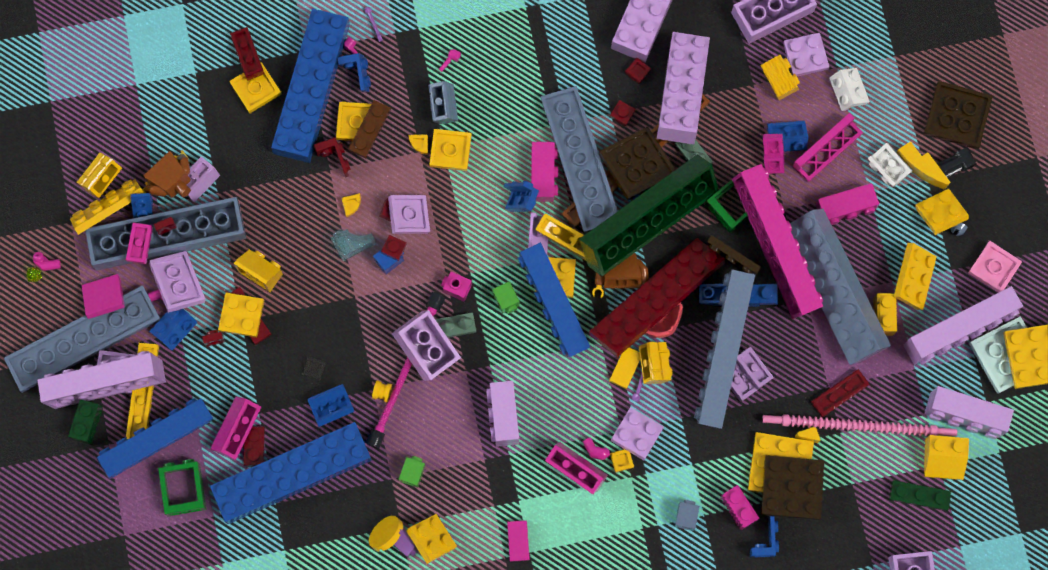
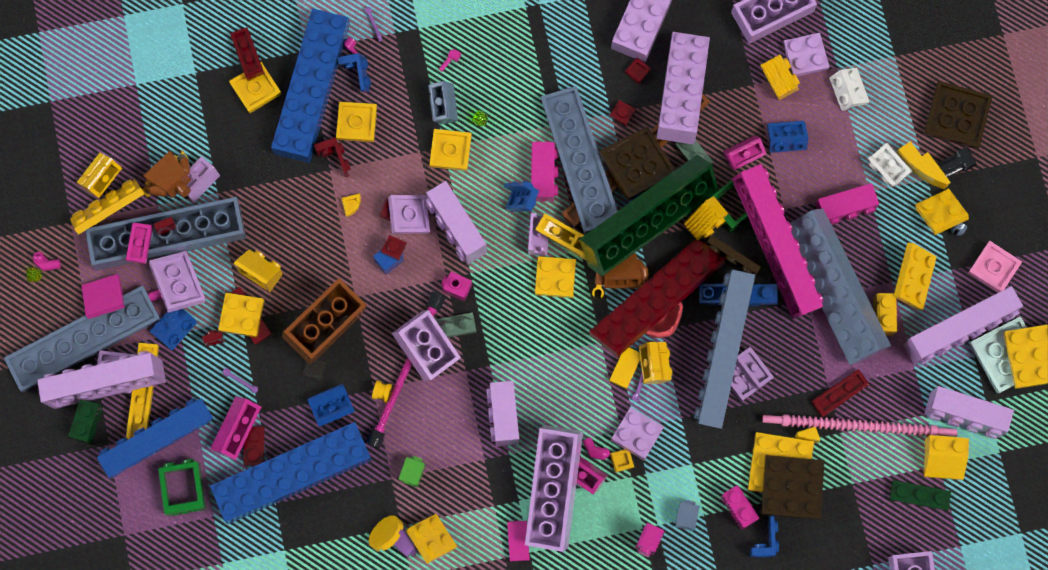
(142, 205): blue bracket -> none
(227, 372): none -> medium lavender hinge
(324, 321): none -> dark orange brick
(349, 245): clear light blue arch -> none
(369, 129): reddish brown plate -> none
(419, 143): yellow tile -> none
(456, 222): none -> lavender brick
(480, 118): none -> clear neon green hinge
(506, 298): bright green brick -> none
(553, 488): none -> lavender brick
(554, 300): blue brick -> none
(649, 540): none -> dark pink brick
(706, 218): none -> yellow brick
(744, 152): none -> dark pink slope
(773, 153): dark pink slope -> none
(822, 143): dark pink fence -> none

